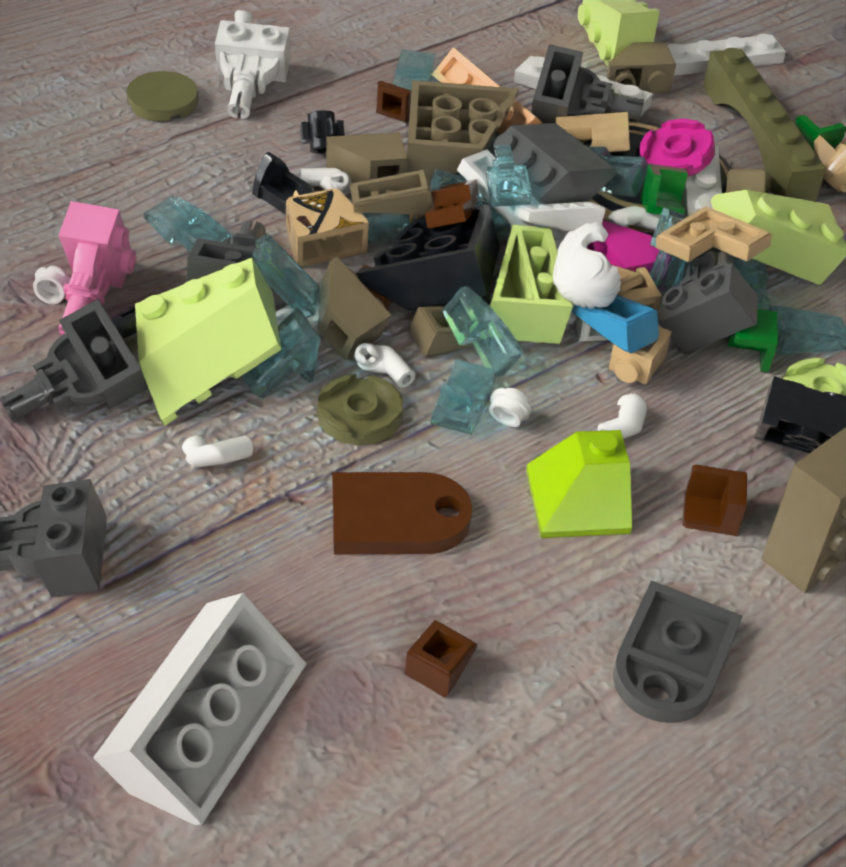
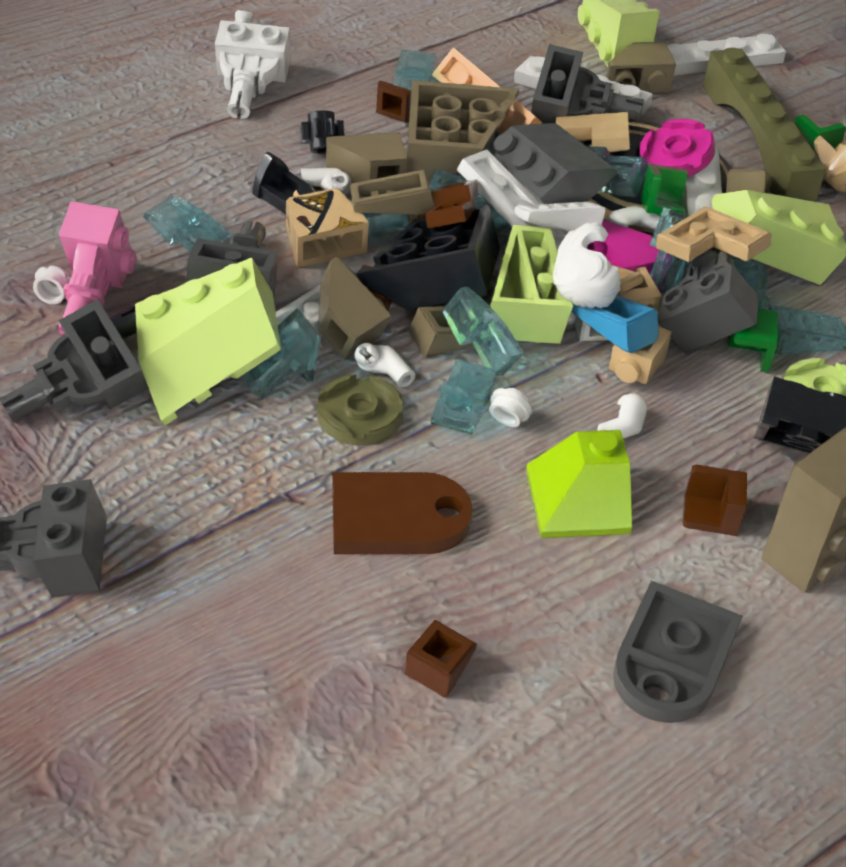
(162, 95): olive tile -> none
(202, 710): white slope -> none
(222, 452): white arm -> none
(286, 276): clear light blue tile -> none
(507, 182): clear light blue plate -> none

